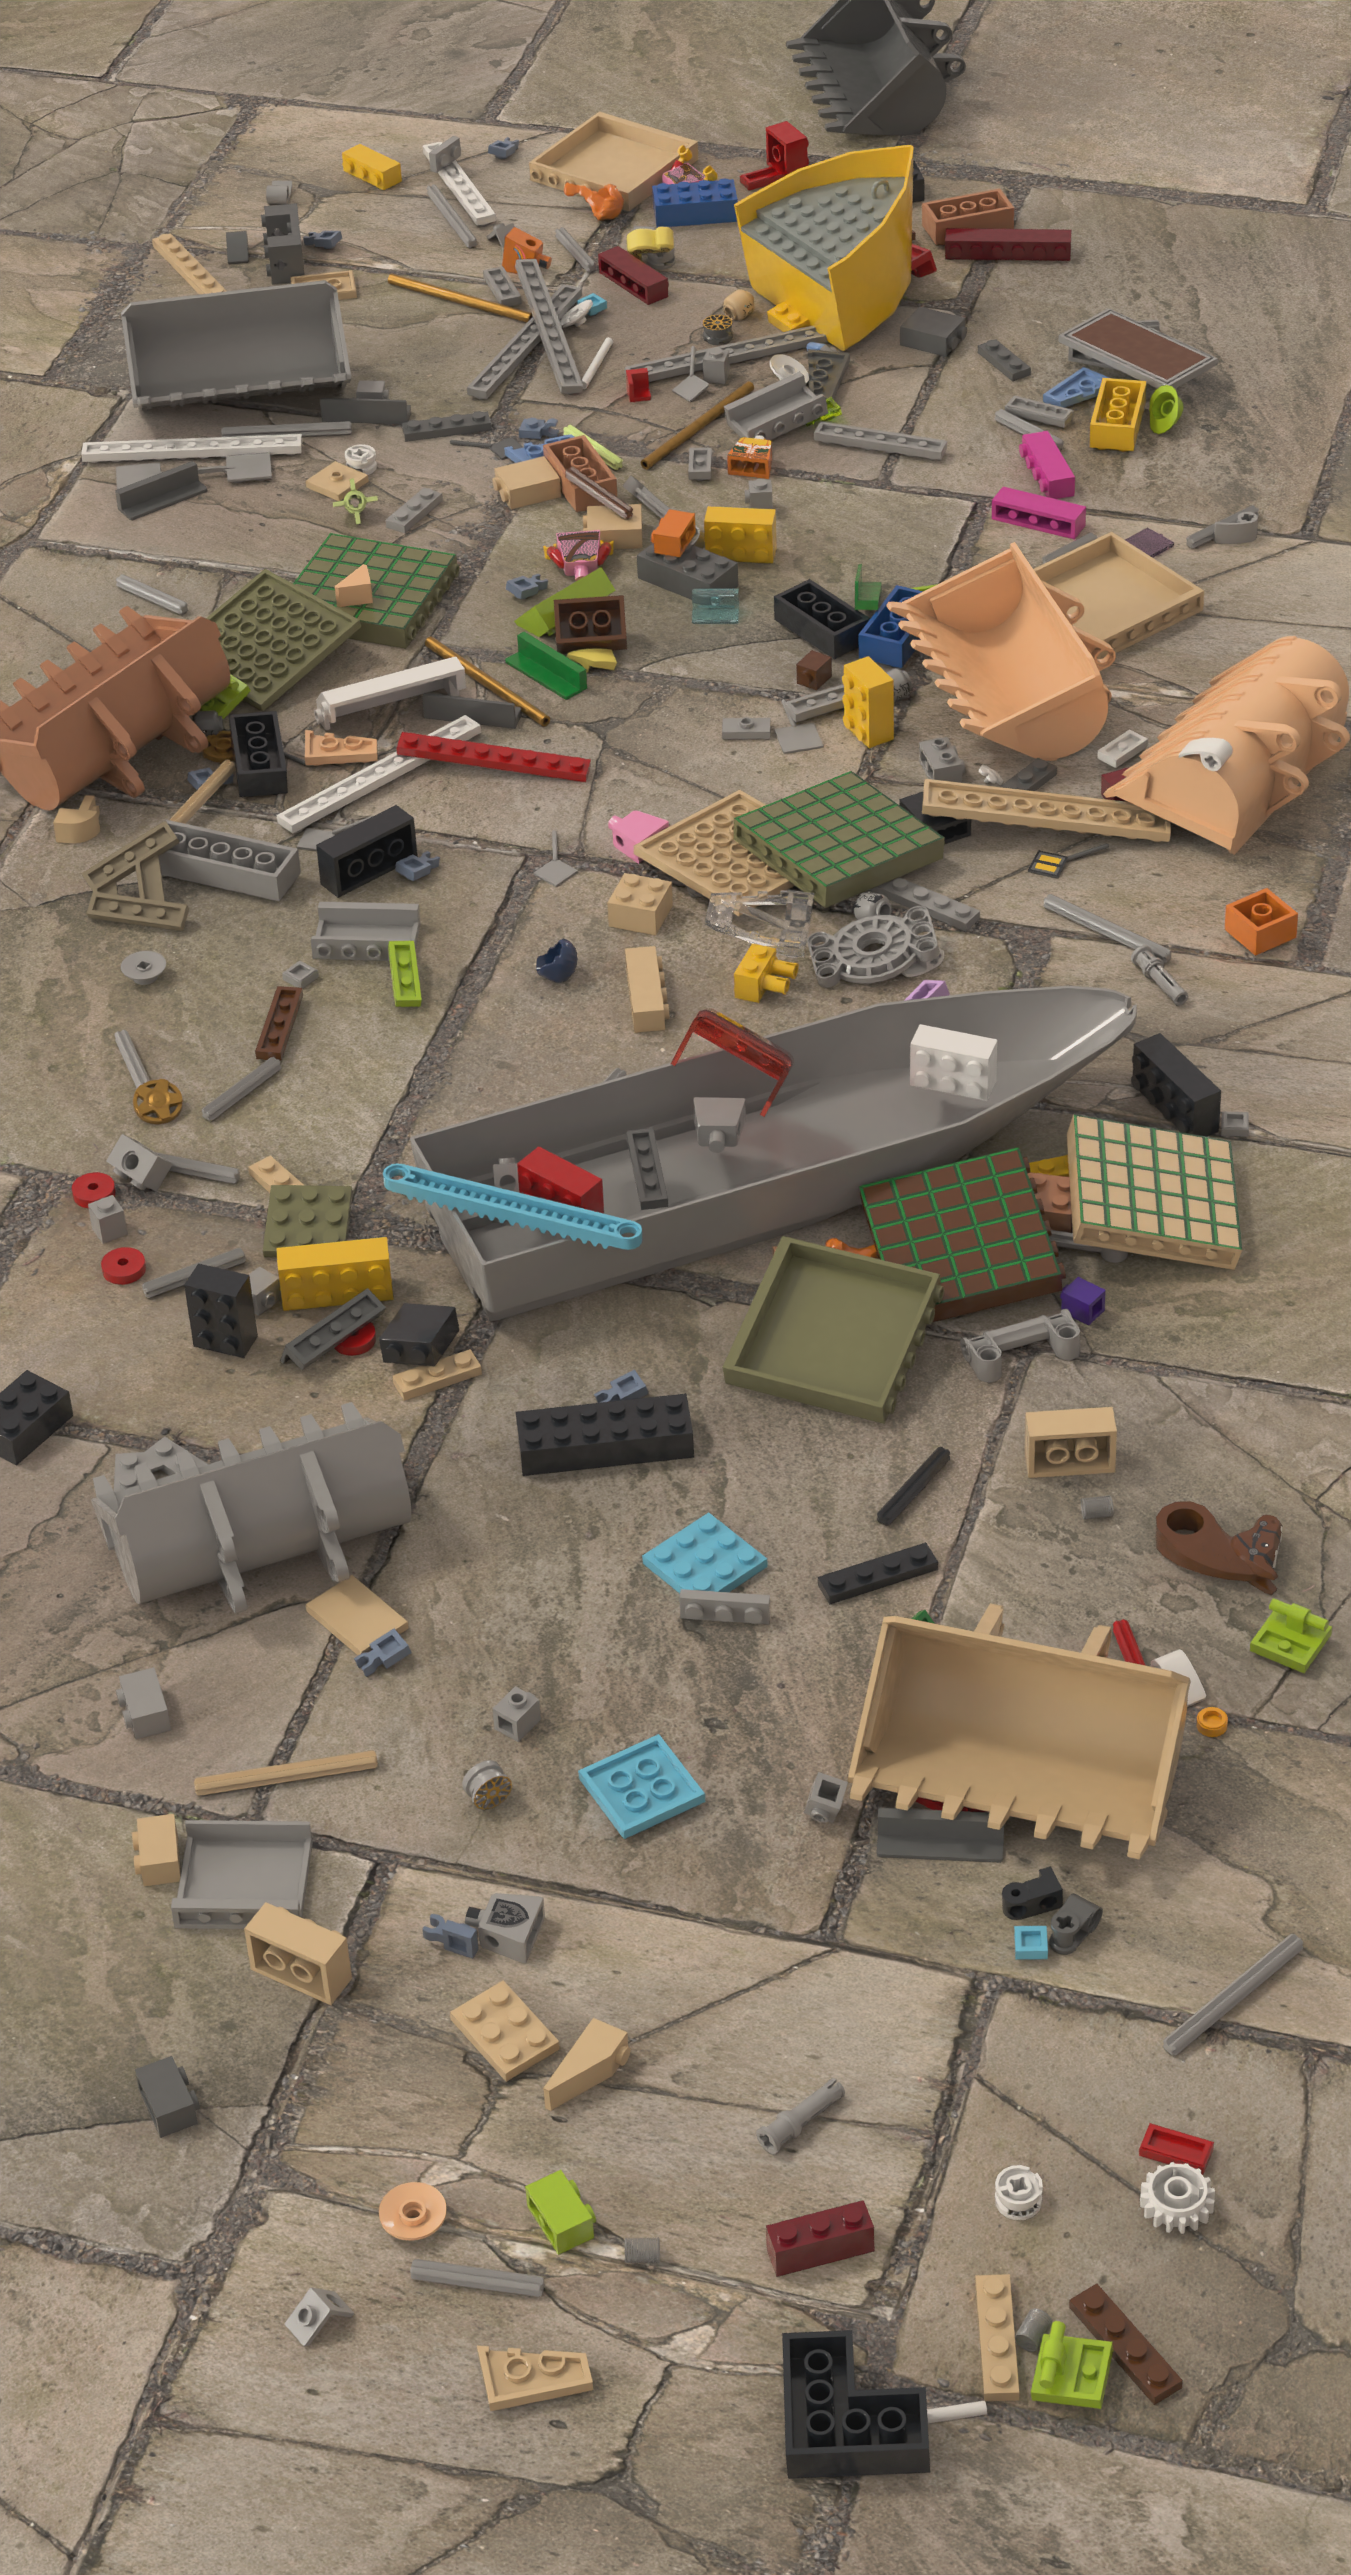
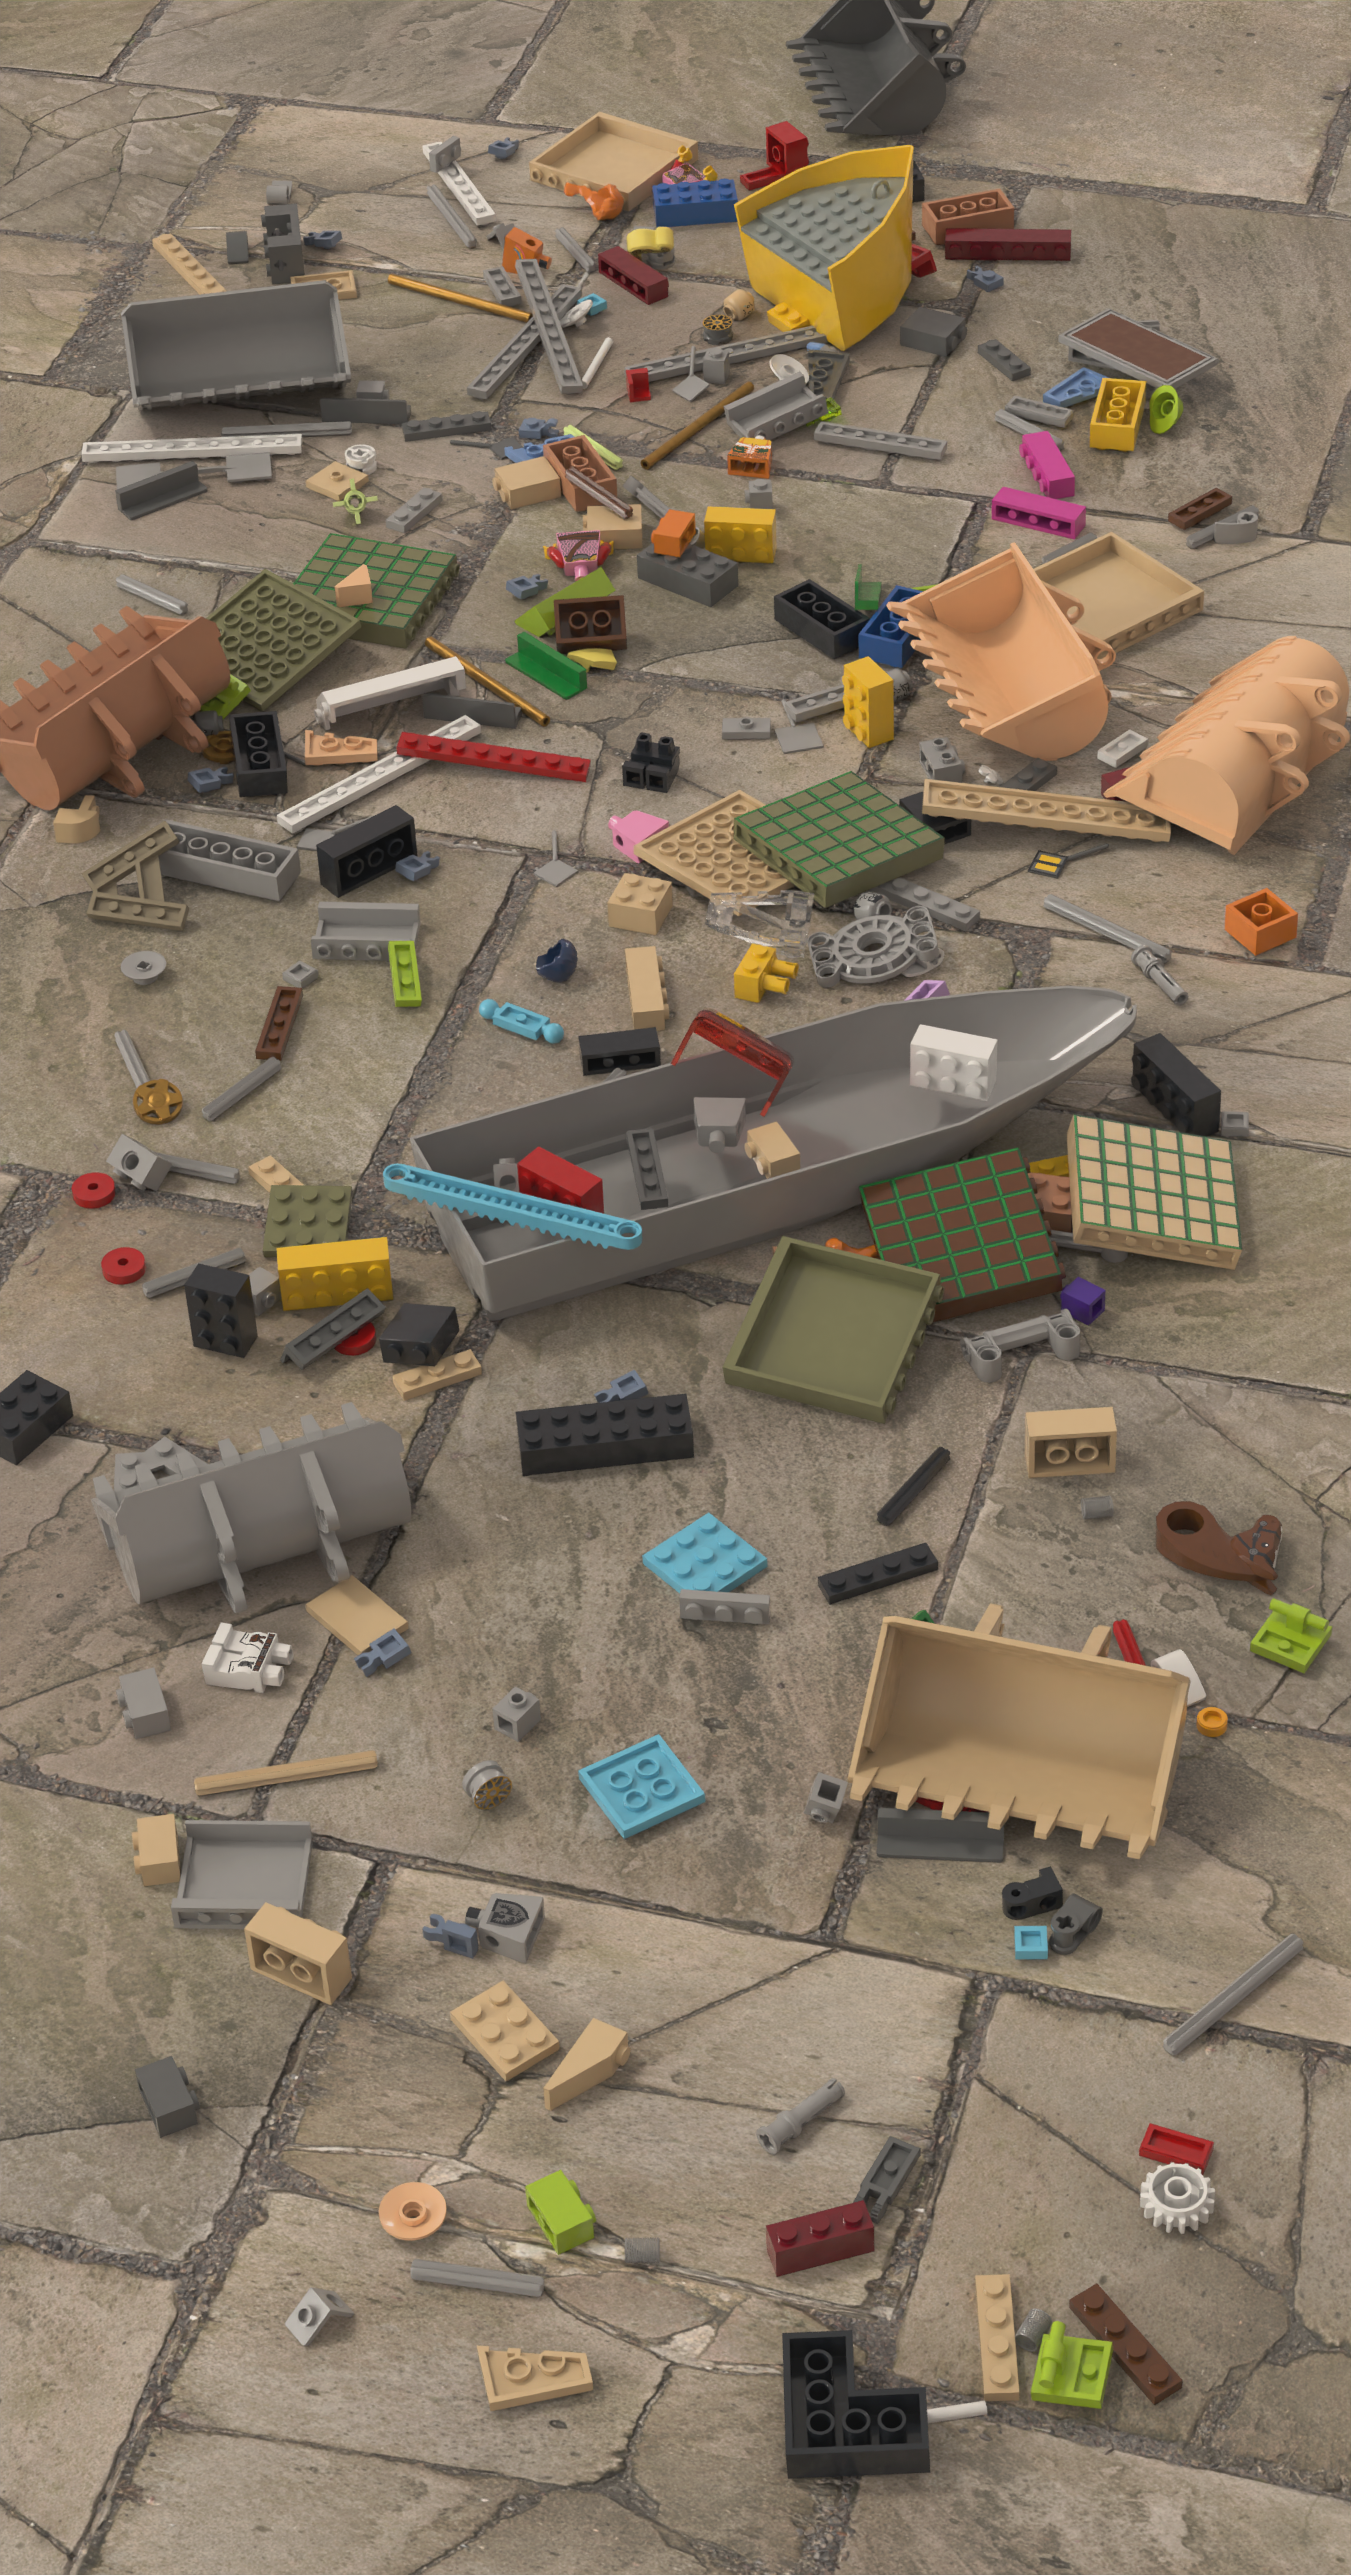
(107, 1219): light grey brick -> none
(205, 791): tan axle -> none
(245, 1659): none -> white hips
(371, 166): yellow brick -> none
(521, 1021): none -> medium azure plate
(619, 1049): none -> black brick
(652, 763): none -> black hips
(700, 463): light grey plate -> none
(715, 606): clear light blue panel -> none
(772, 1150): none -> tan brick
(814, 670): reddish brown brick -> none
(888, 2175): none -> dark grey hinge
(985, 280): none -> sand blue plate
(1028, 2194): white wheel -> none
(1150, 542): piece -> none
(1200, 508): none -> reddish brown plate
(1213, 751): white panel -> none

